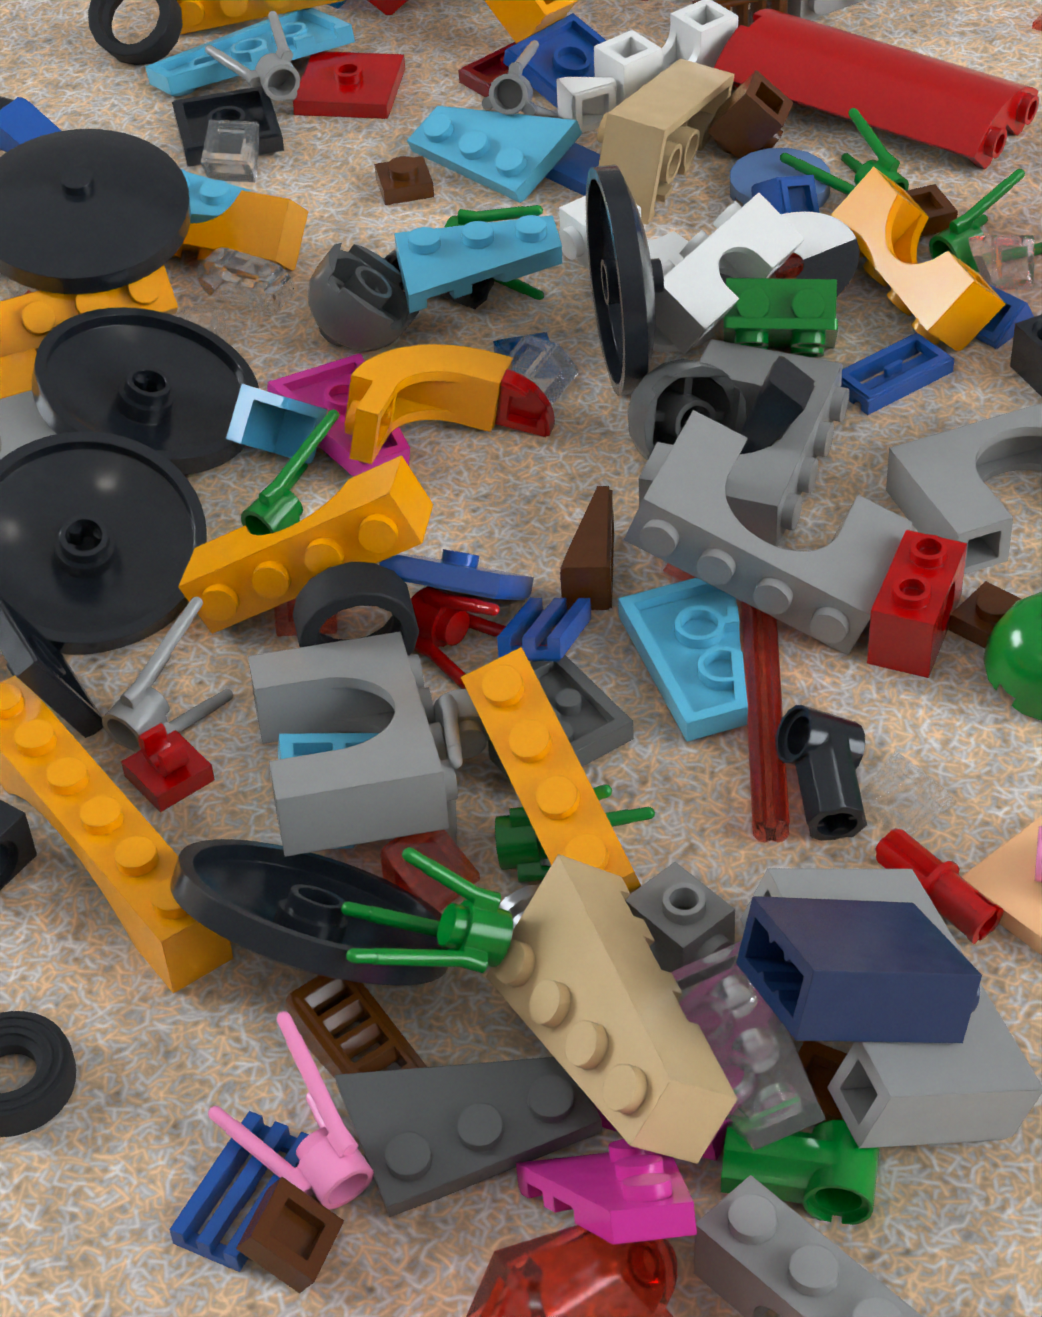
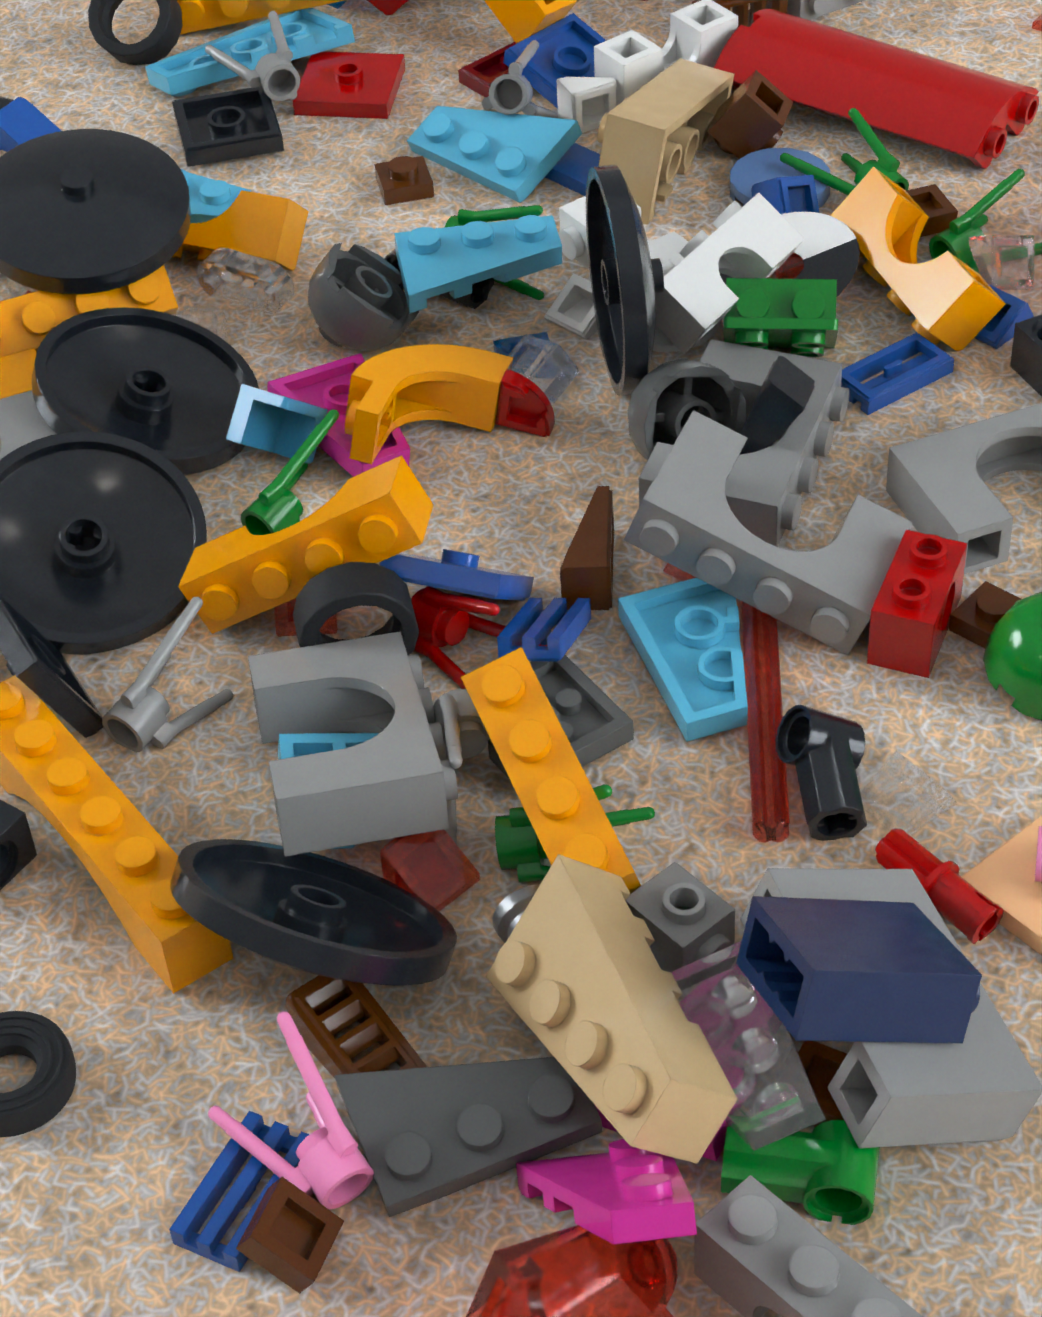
(166, 768): red tile -> none
(231, 151): clear slope -> none
(473, 931): green plant -> none
(574, 308): none -> white slope

